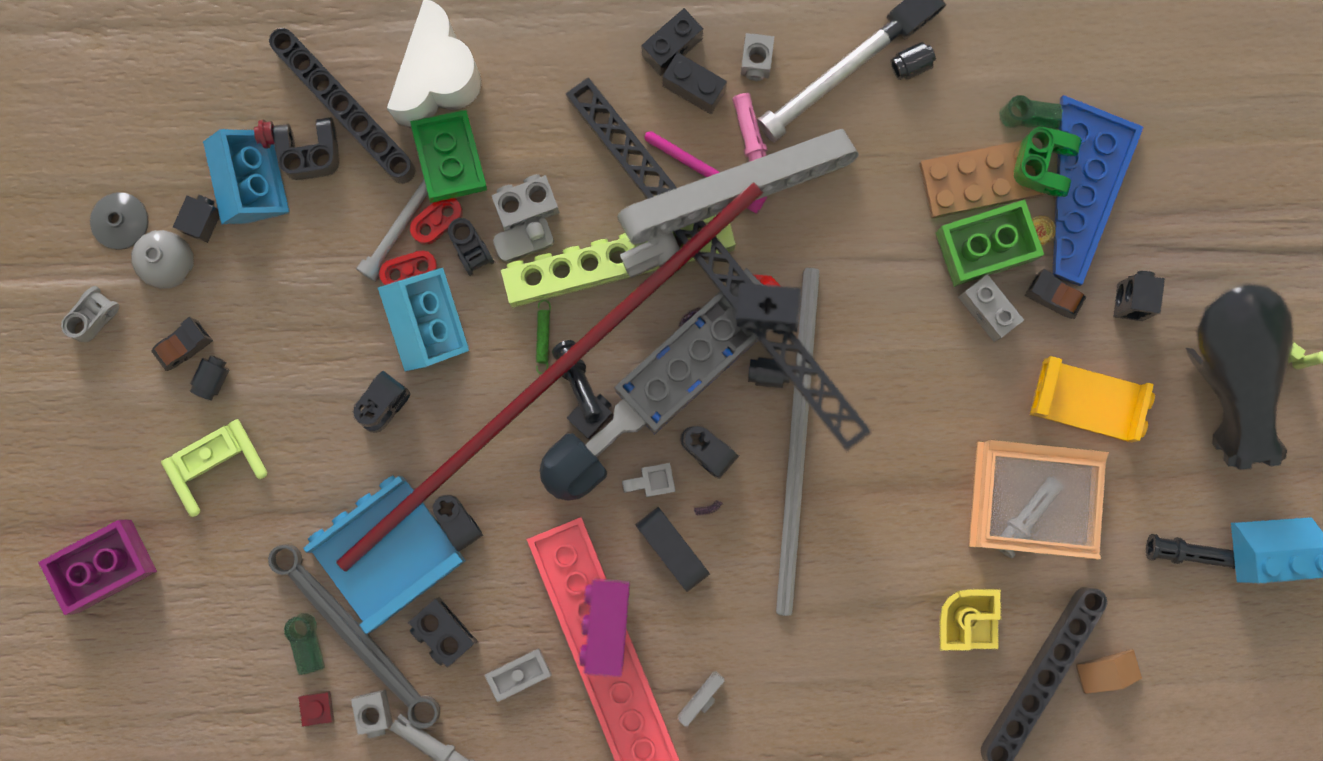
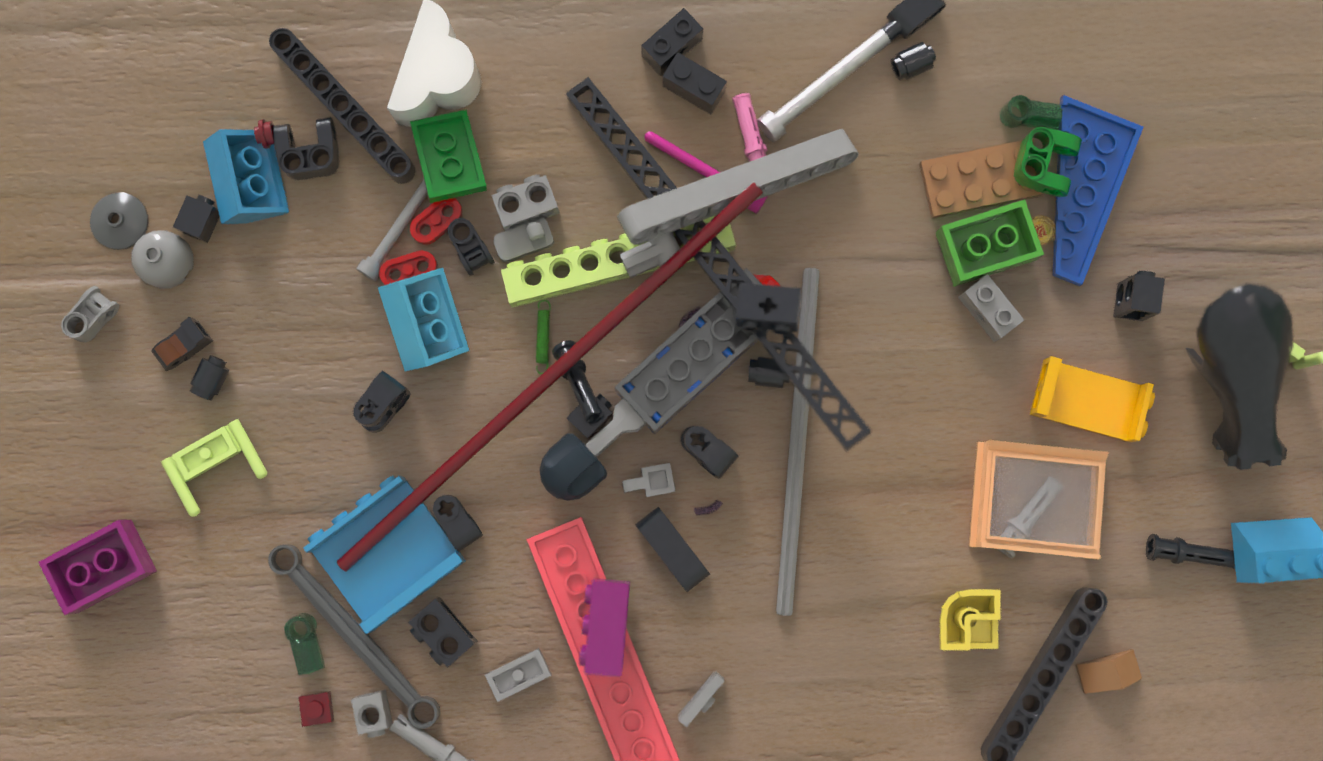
(757, 45): light grey brick -> none
(1055, 294): black leg -> none

